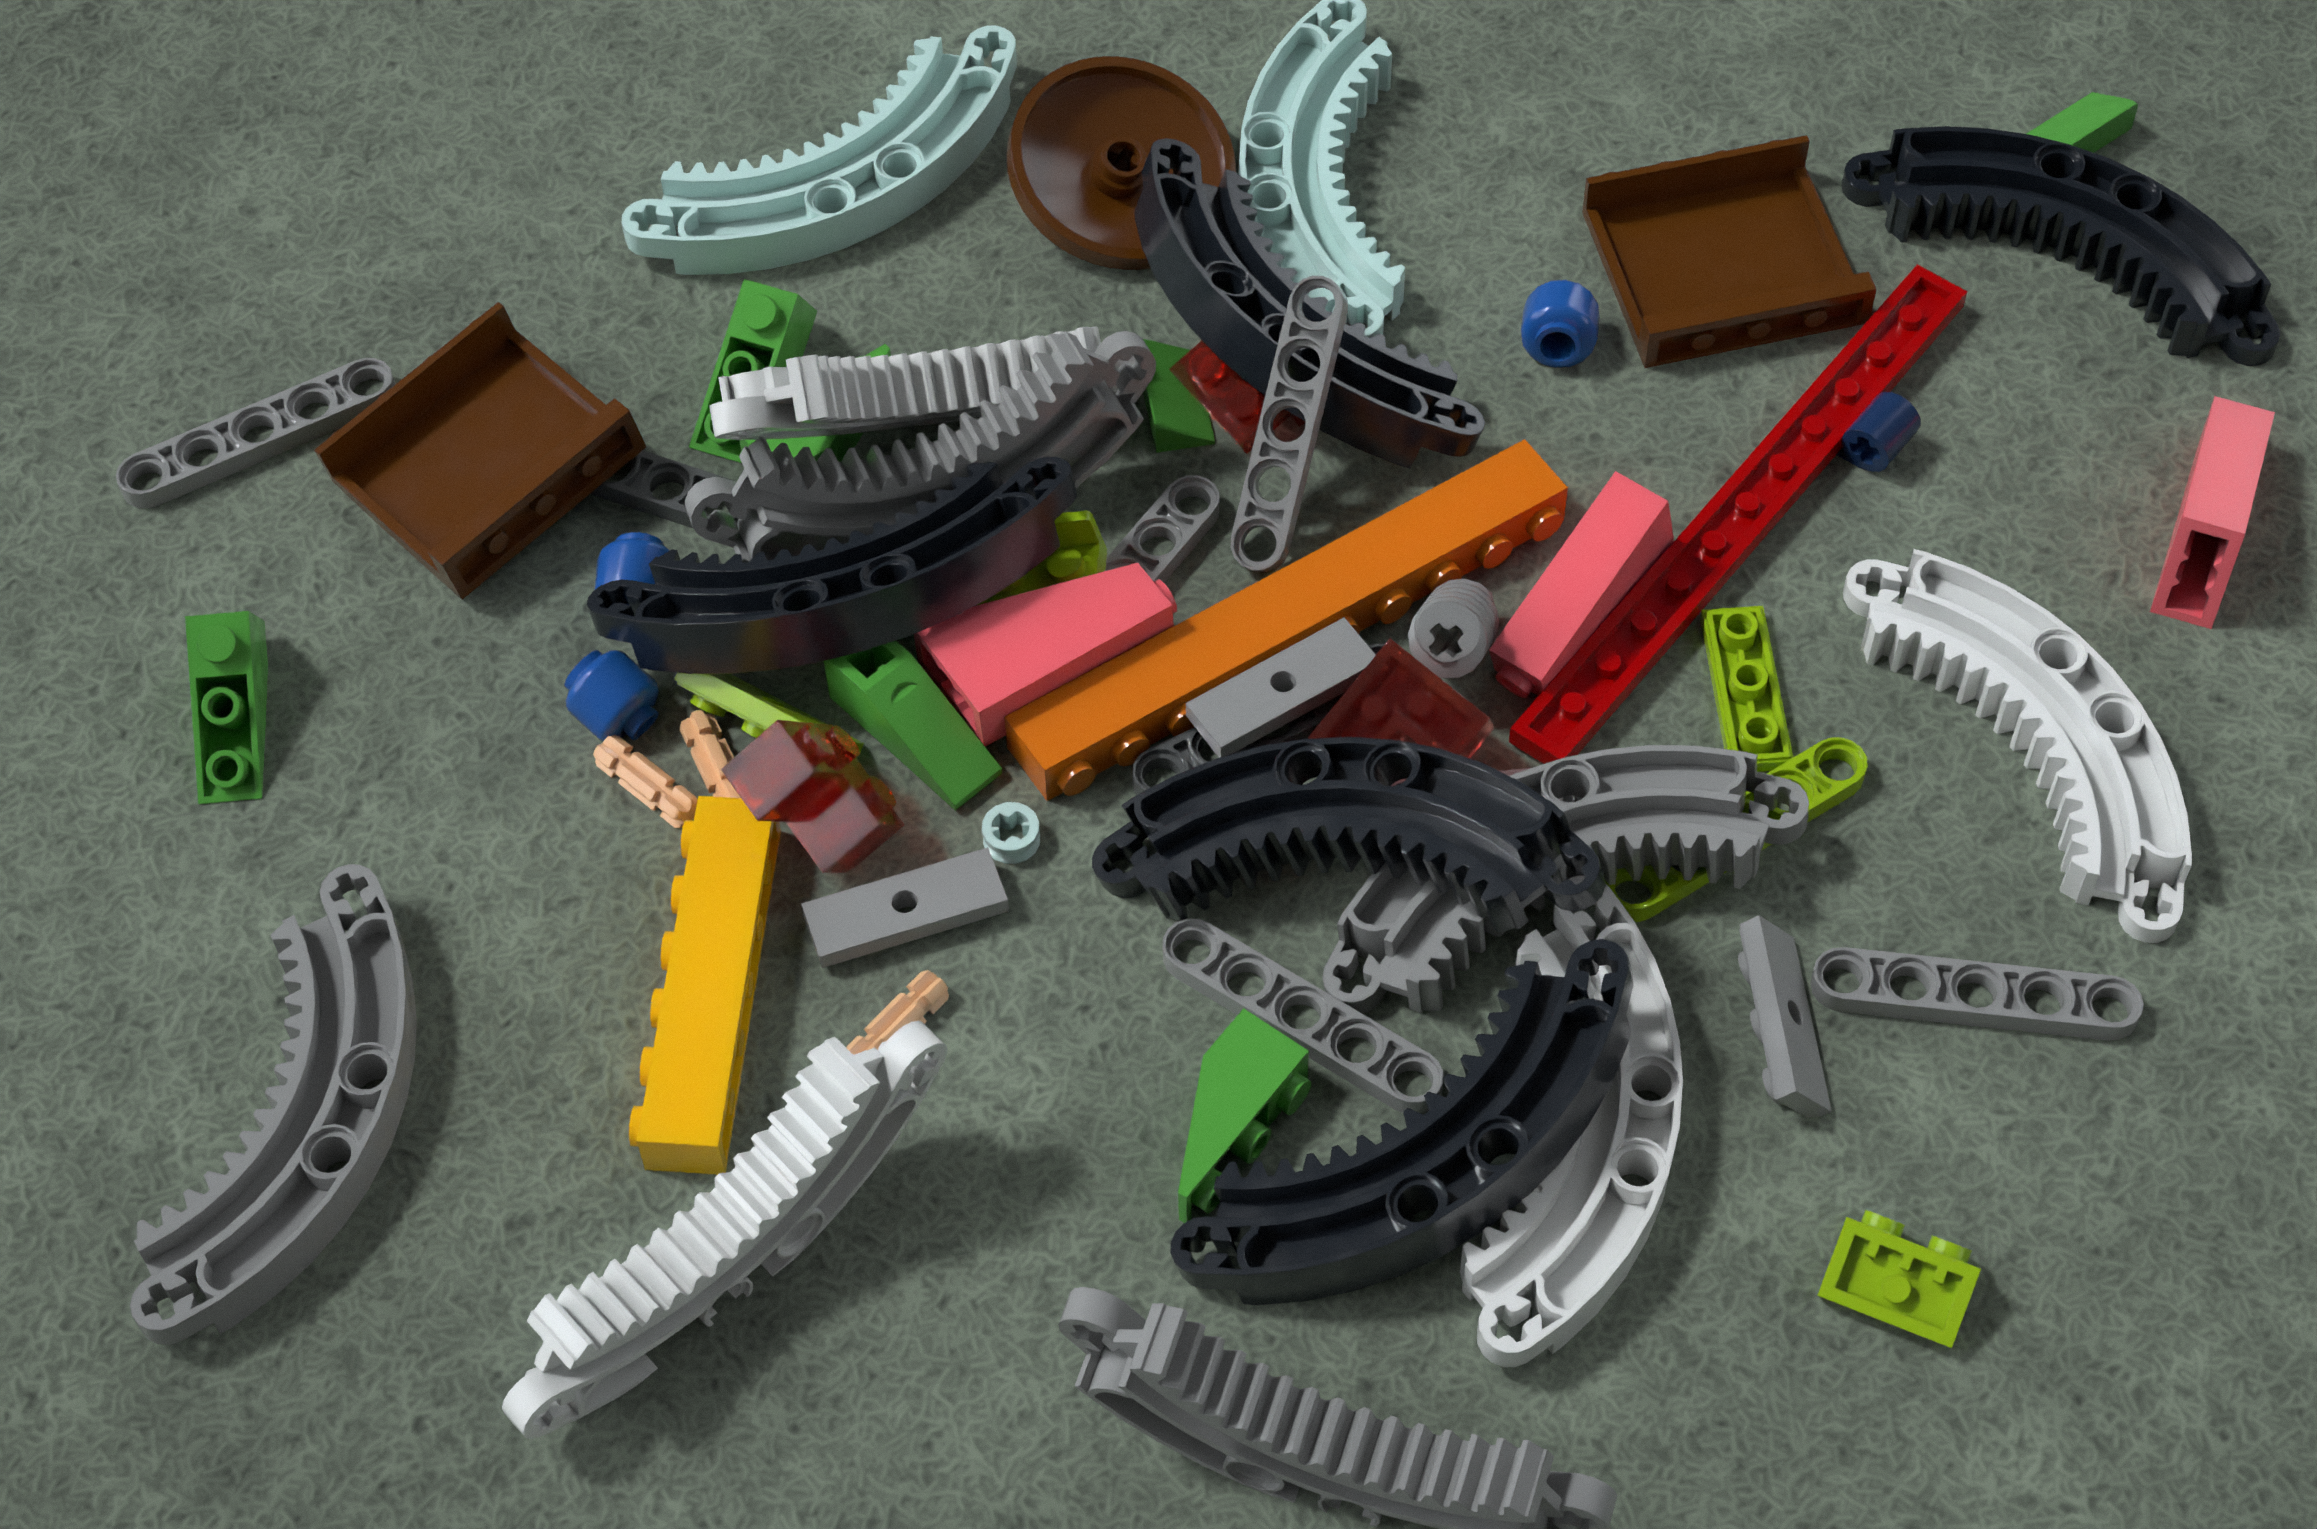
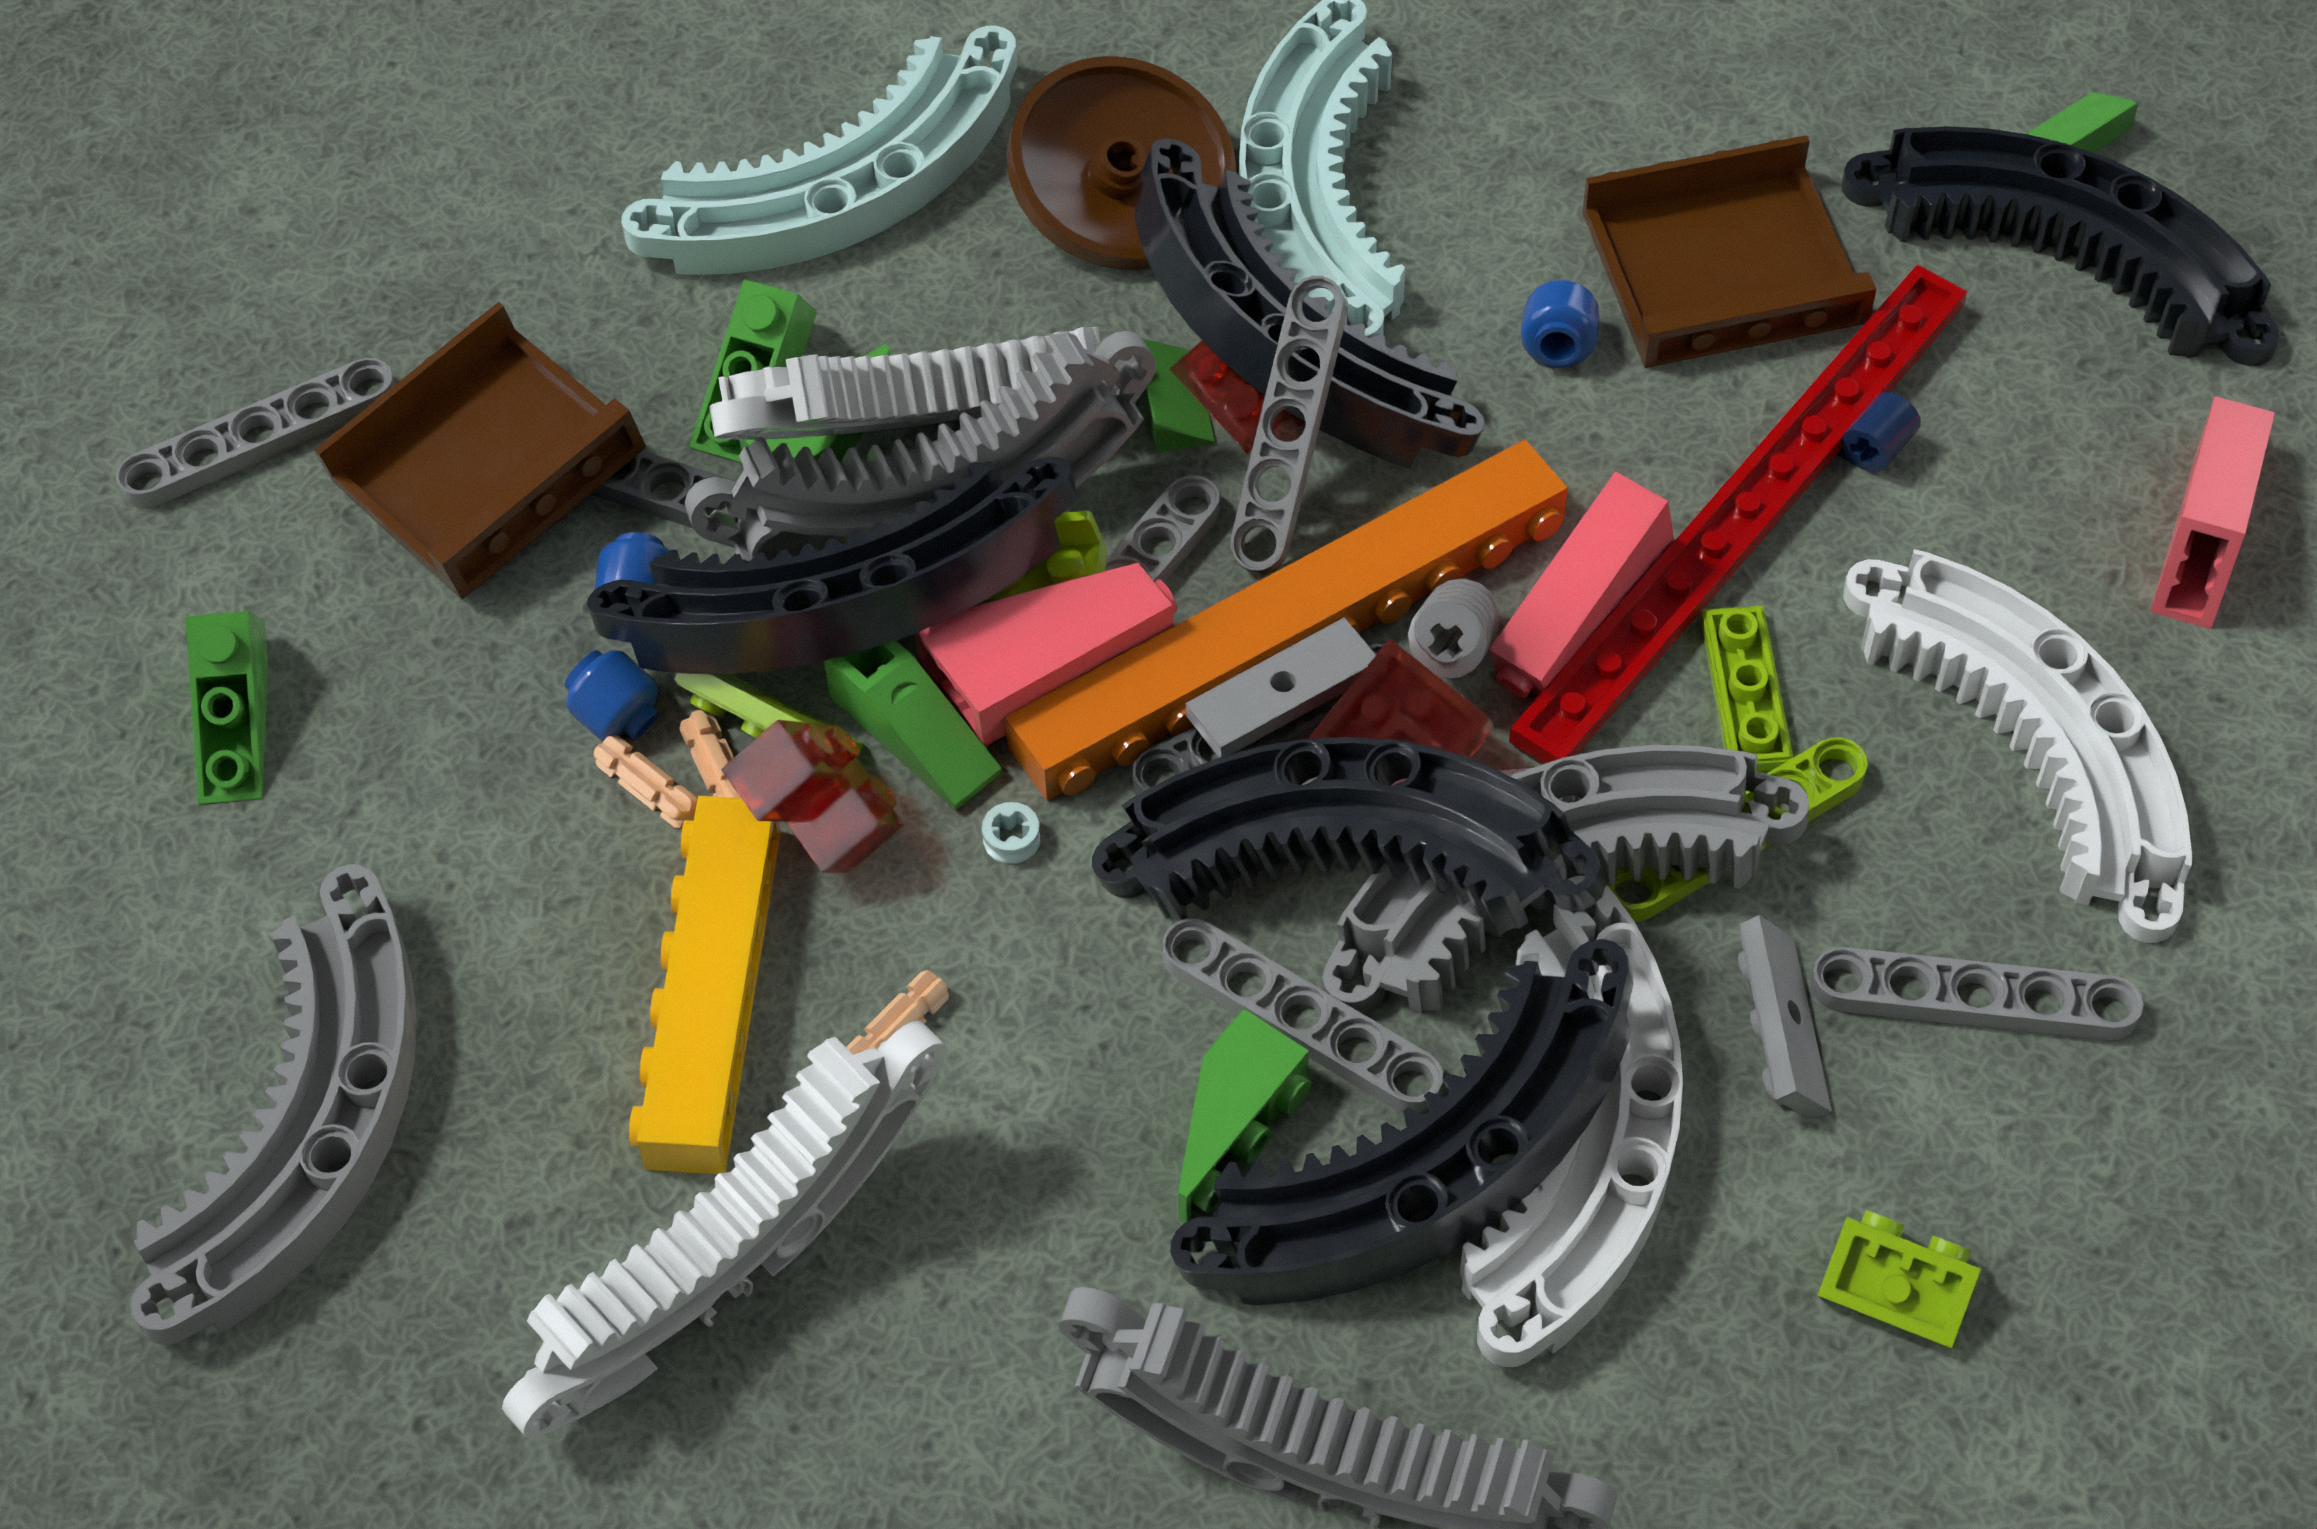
(868, 915): light grey tile -> none

